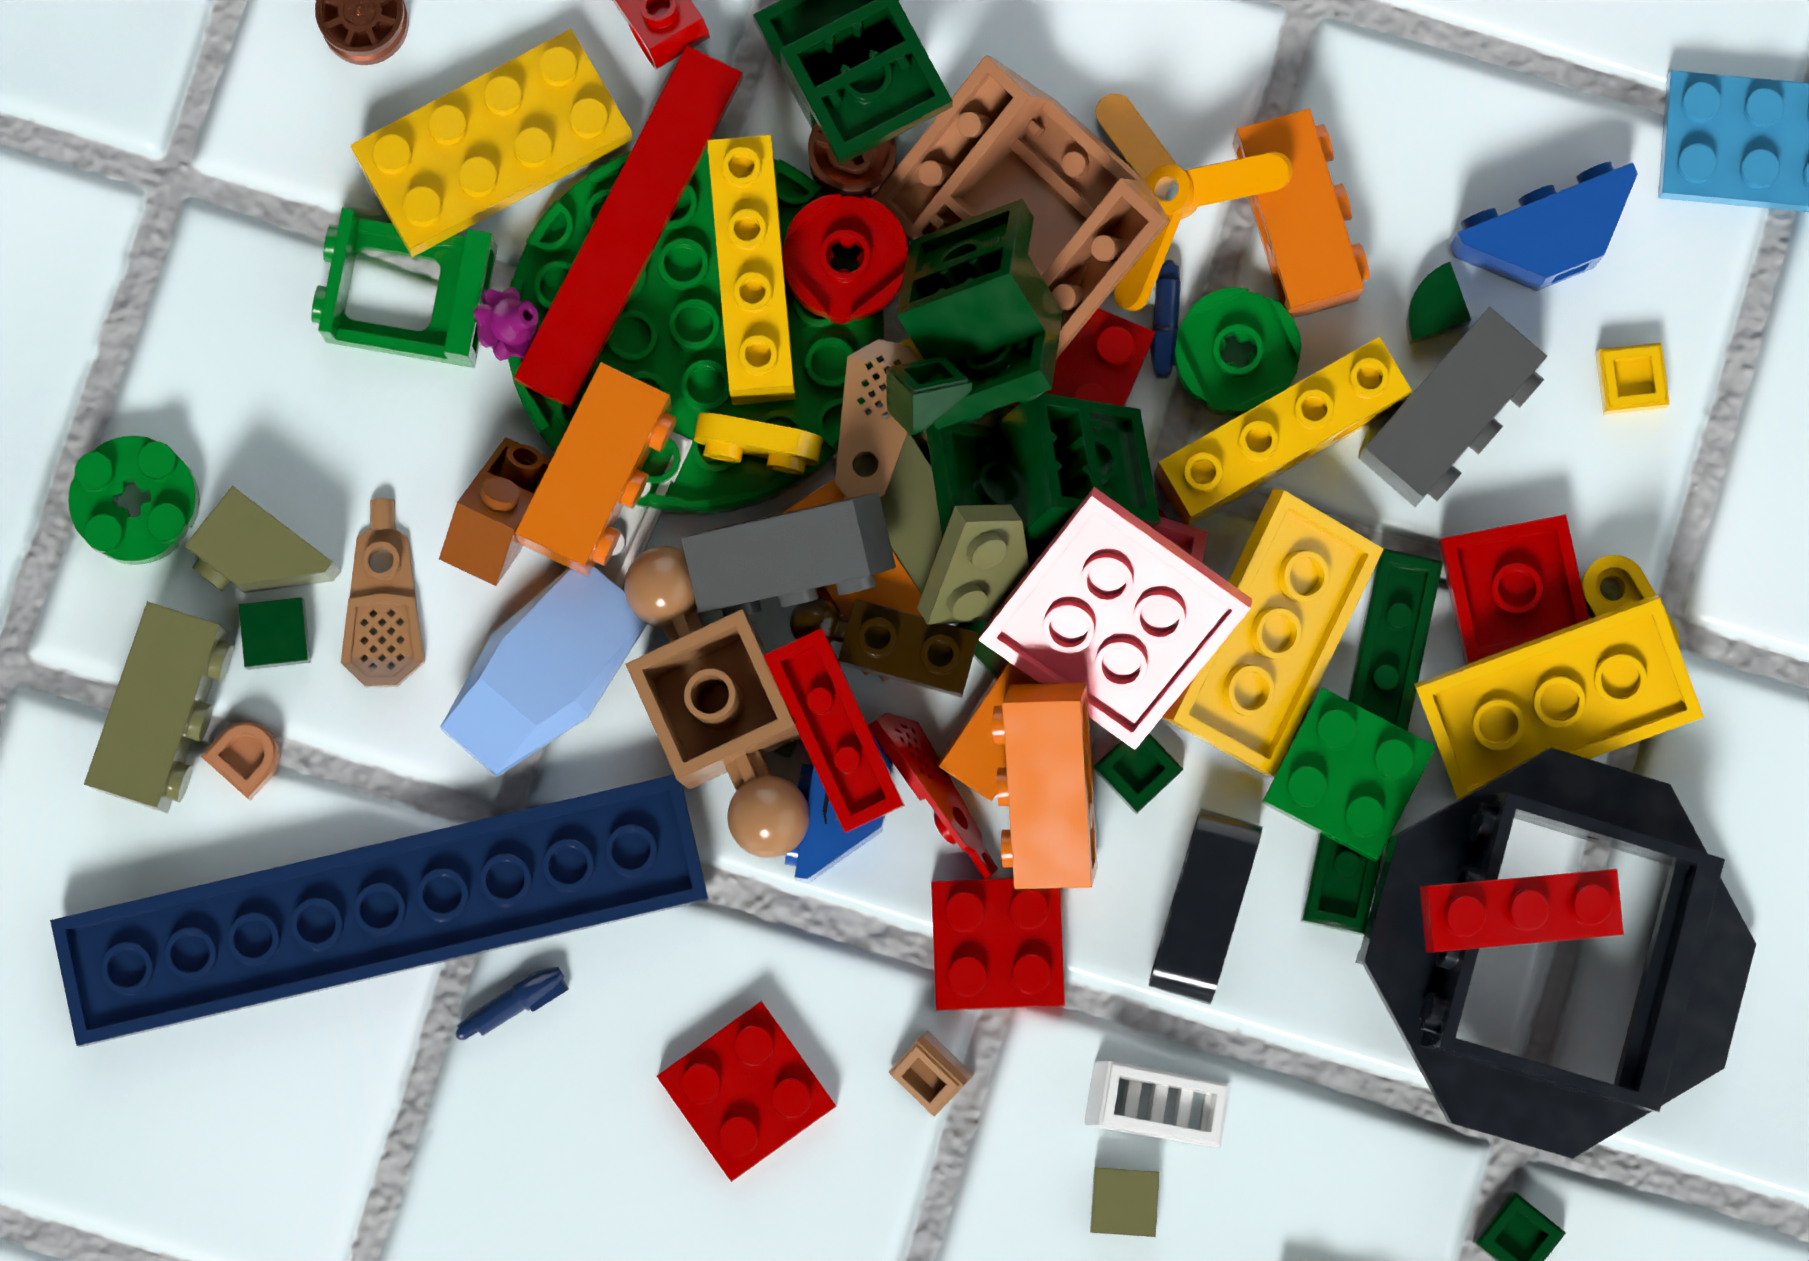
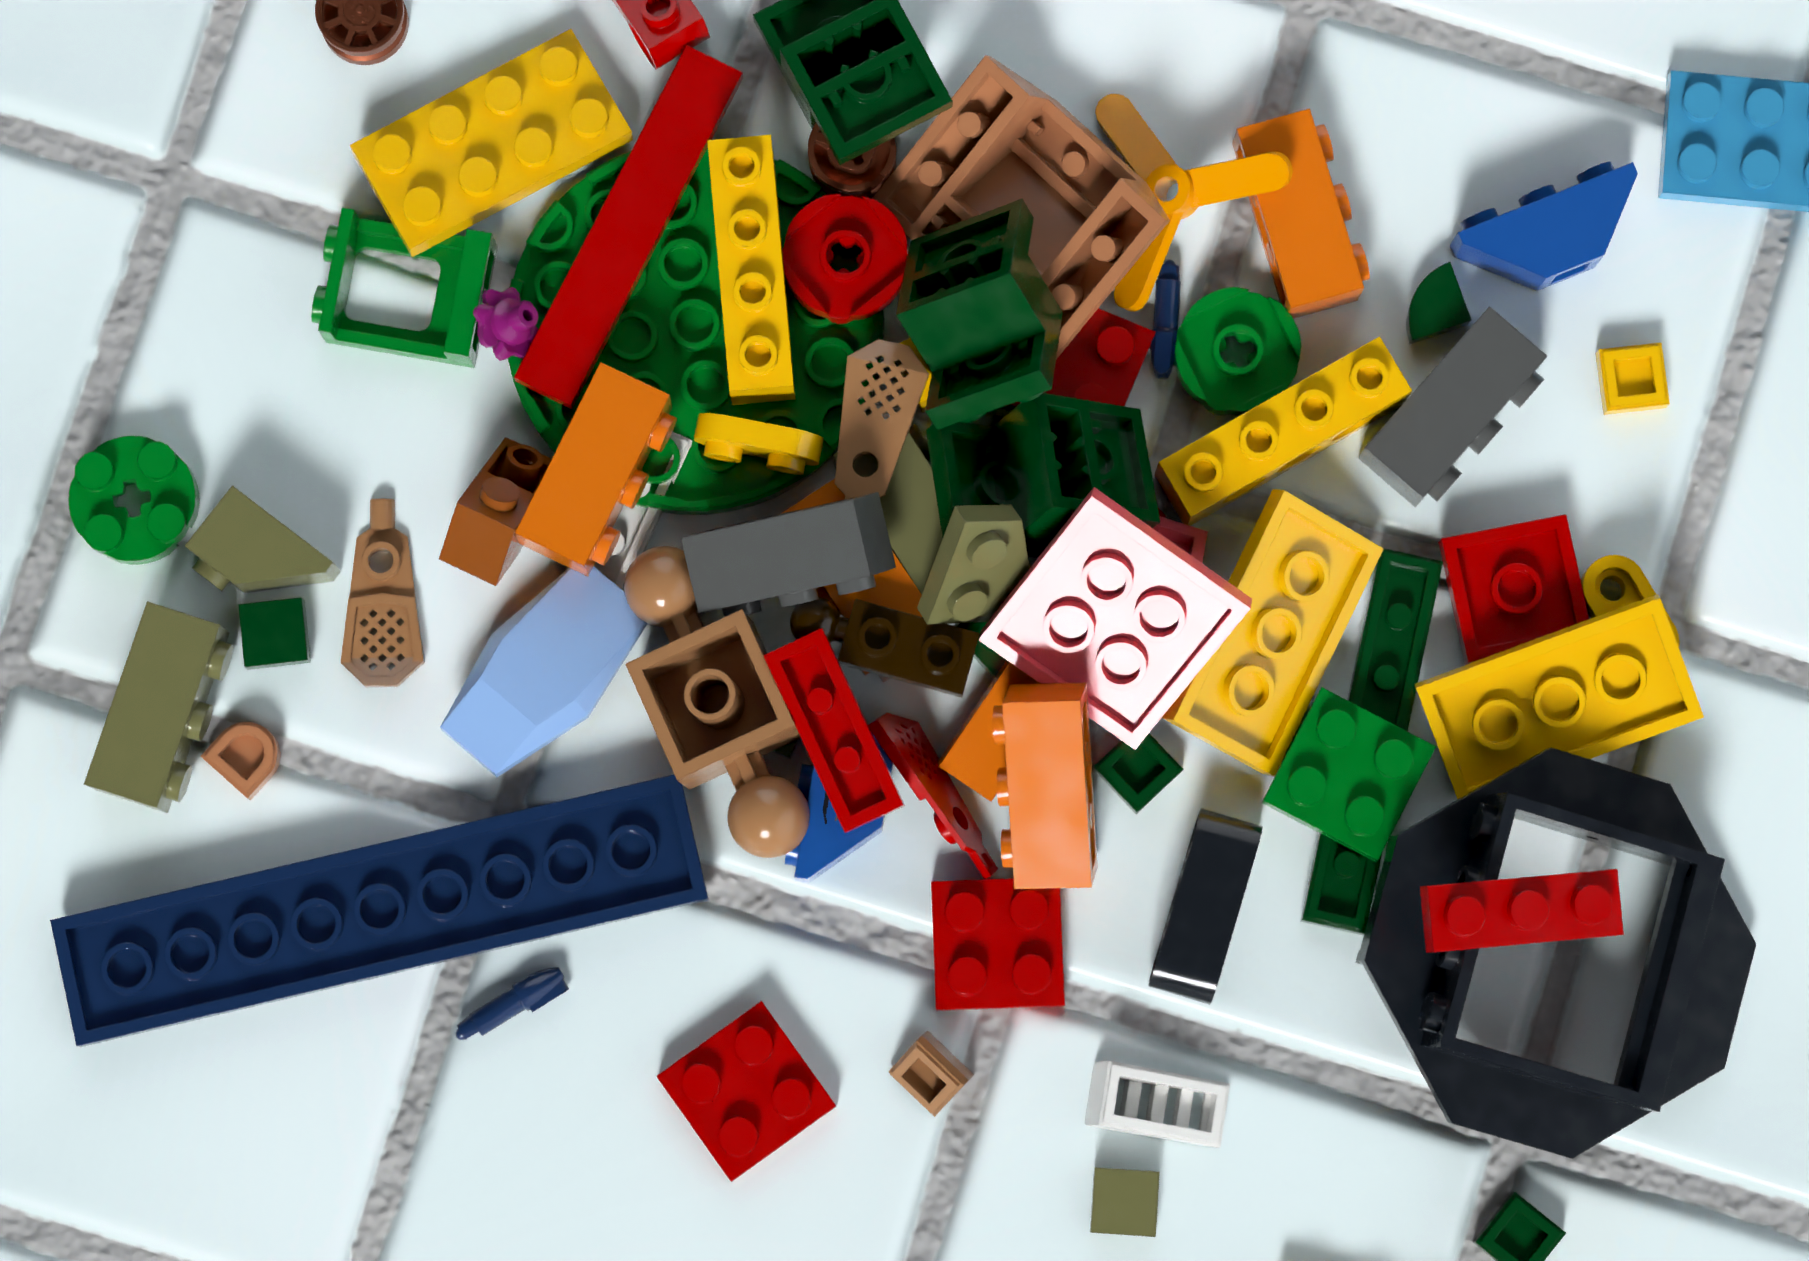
(924, 391): dark green slope -> none

